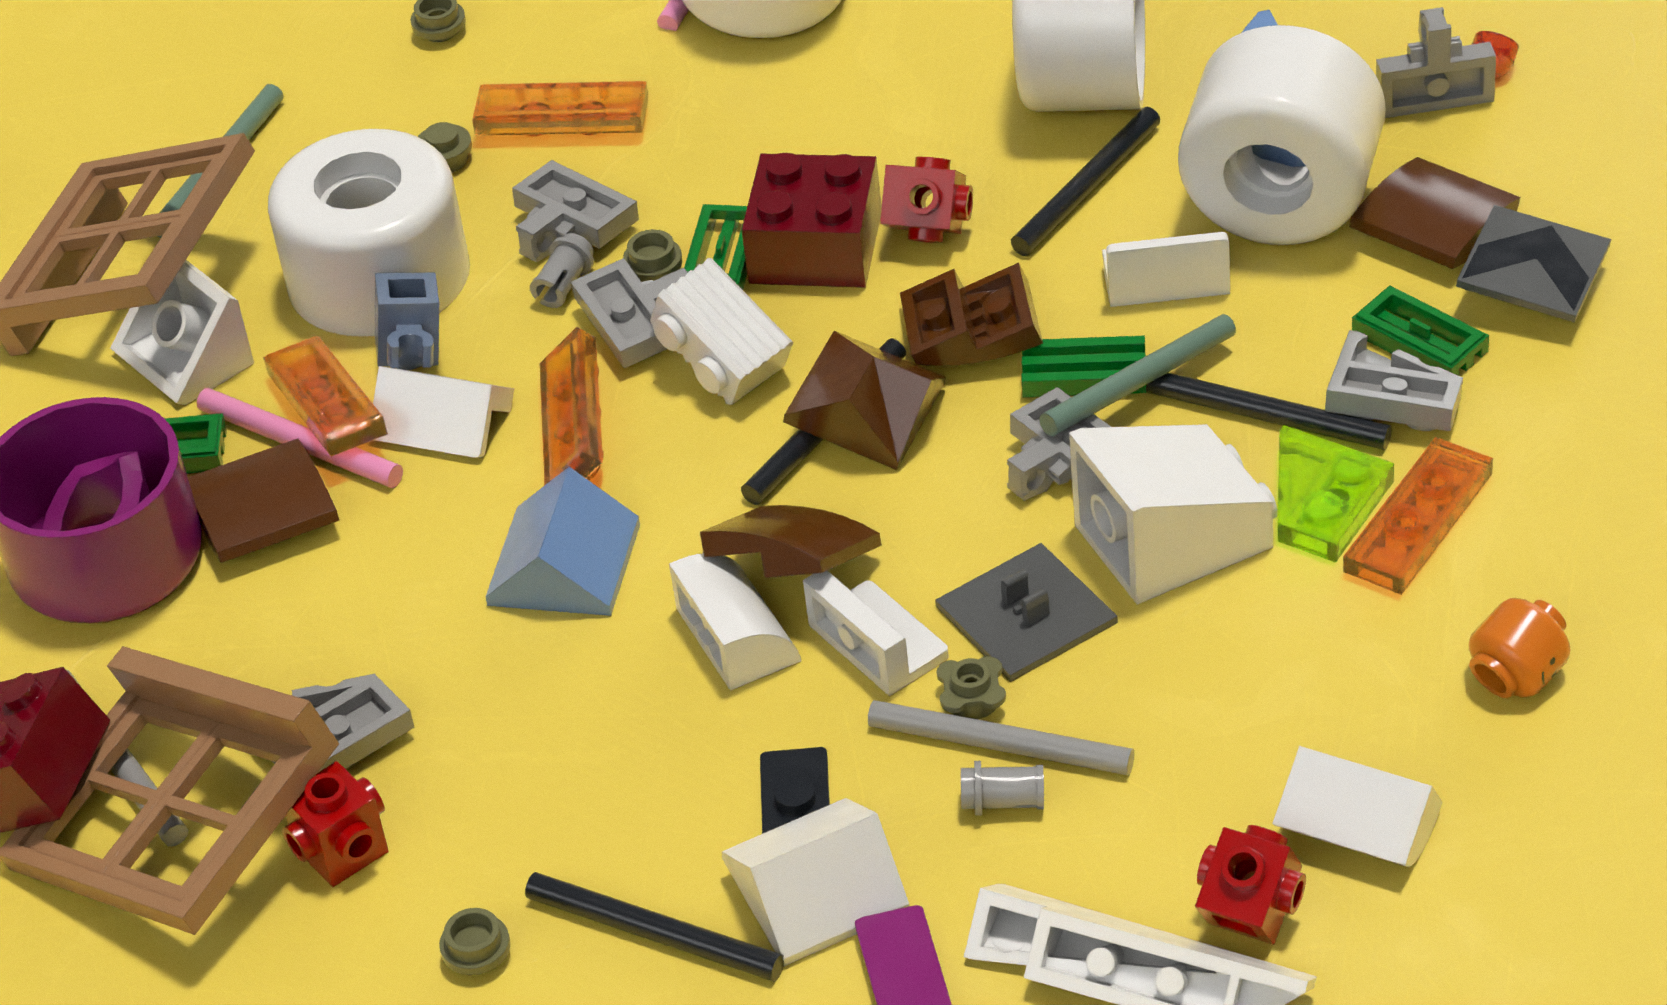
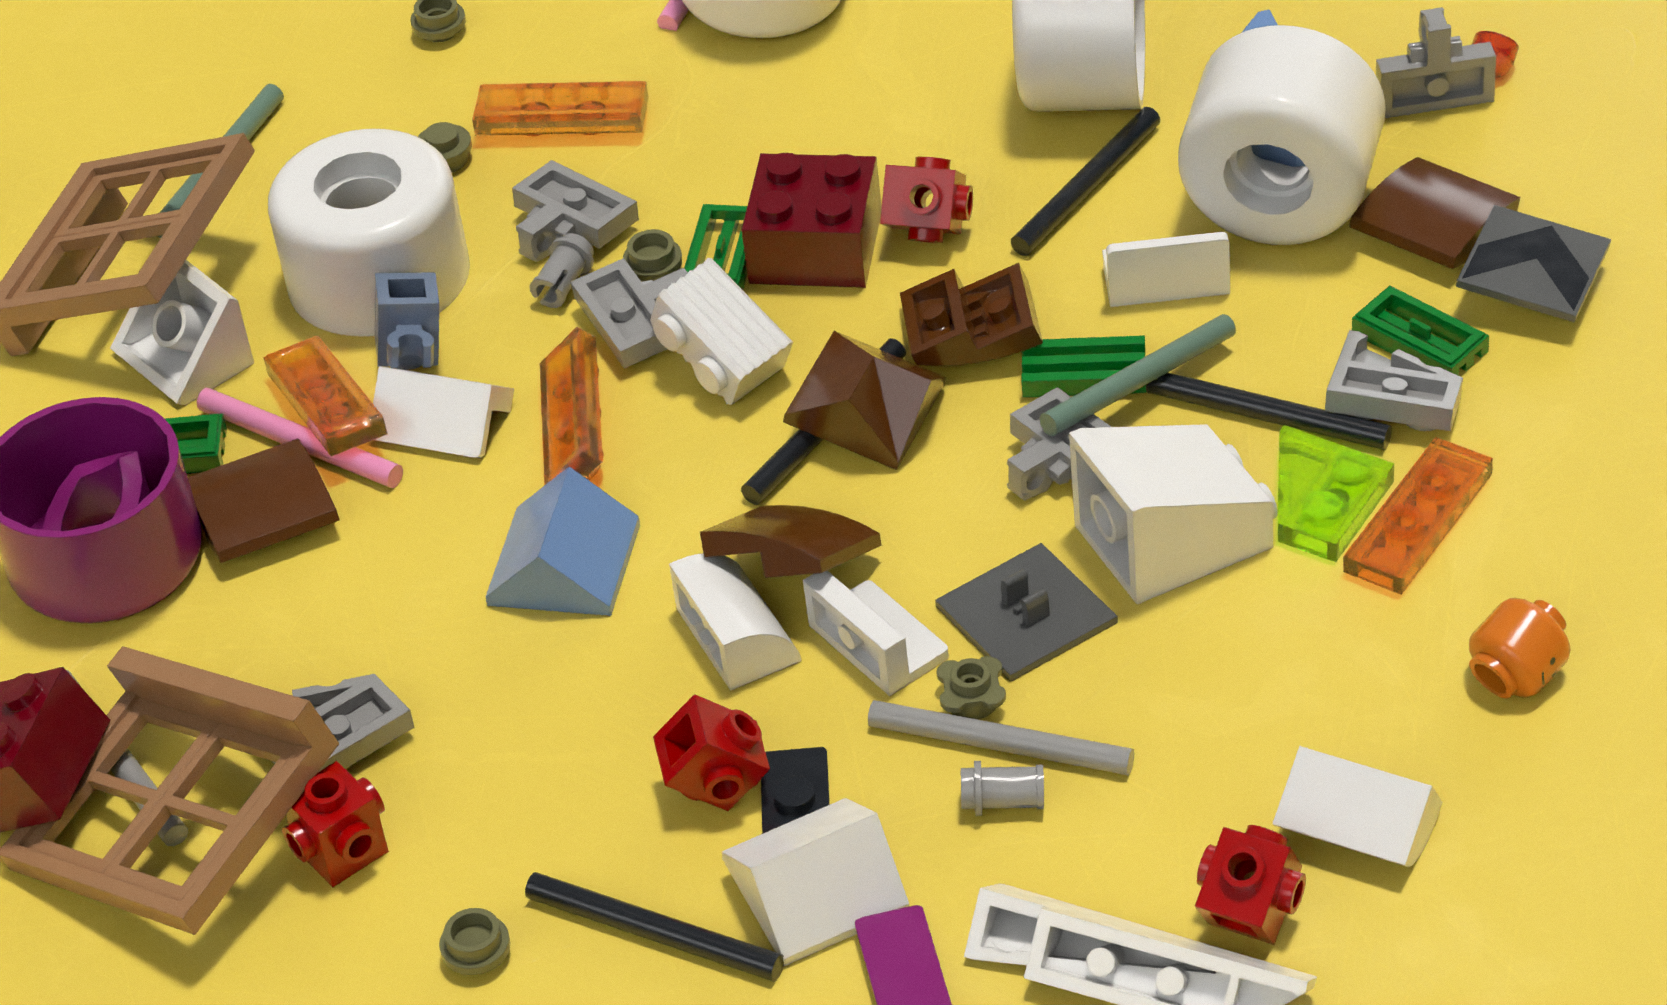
(711, 753): none -> red brick

